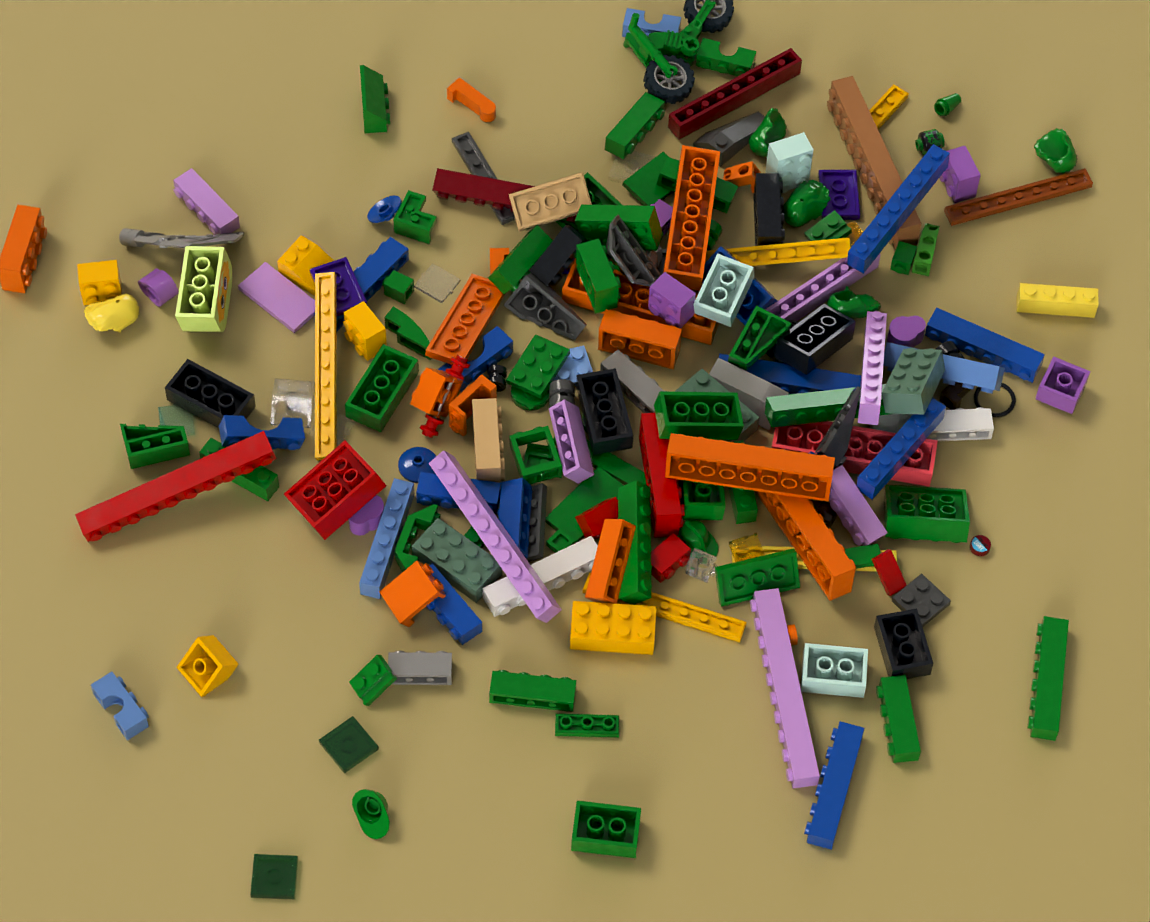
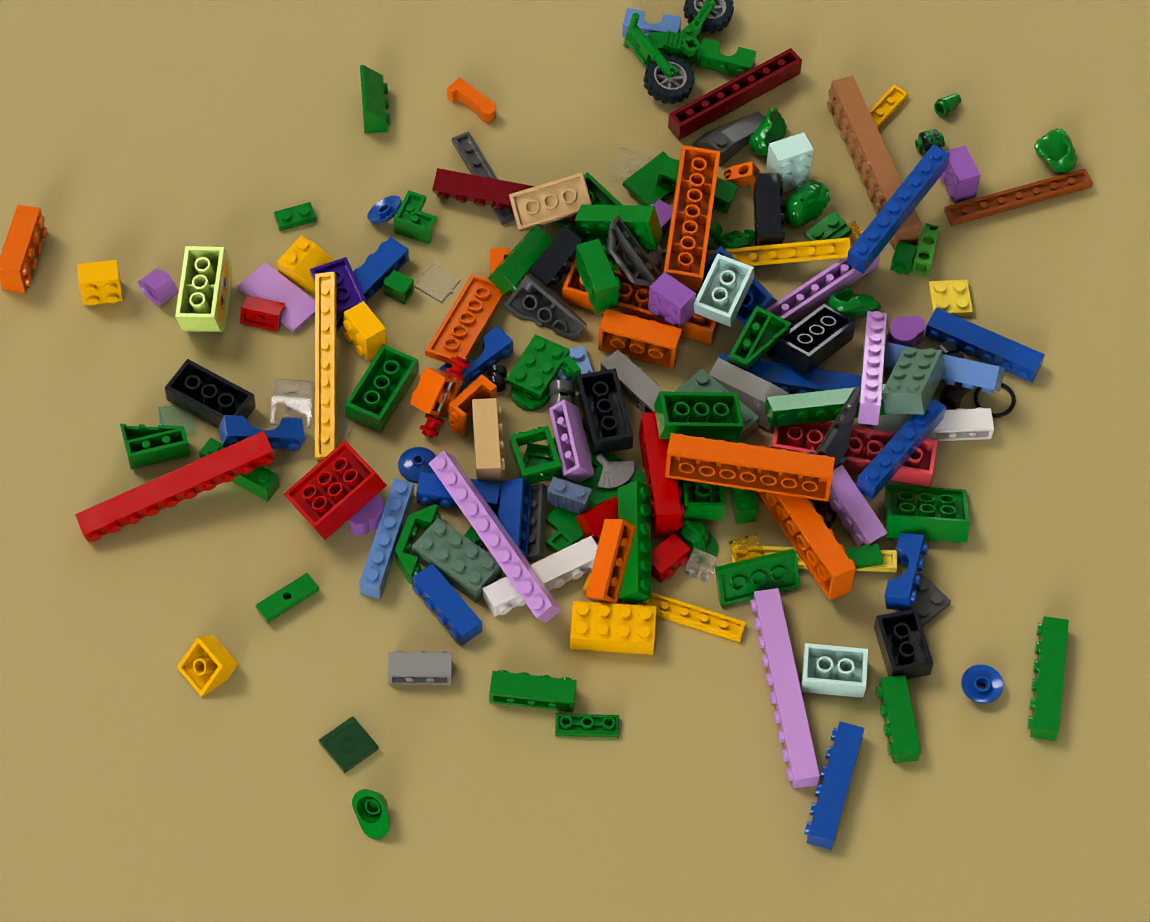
(111, 691): medium blue arch -> none
(113, 313): light yellow piece -> none
(139, 238): light grey piece -> none
(206, 203): lavender brick -> none
(261, 313): none -> red panel
(274, 876): clear green tile -> none
(295, 216): none -> green plate
(297, 592): none -> green tile
(373, 680): green plate -> none
(407, 331): green slope -> none
(412, 592): orange panel -> none
(568, 495): none -> sand blue brick
(570, 368): none -> green plate
(606, 829): green brick -> none
(614, 473): none -> light grey hand
(635, 125): green brick -> none
(736, 238): none -> green tile
(792, 634): orange tile -> none
(842, 192): dark purple tile -> none
(889, 572): red tile -> none
(901, 591): none -> blue arch
(951, 297): none -> light yellow plate
(980, 545): tile -> none
(984, 676): none -> blue dish
(1057, 300): light yellow brick -> none
(1062, 385): medium lavender brick -> none

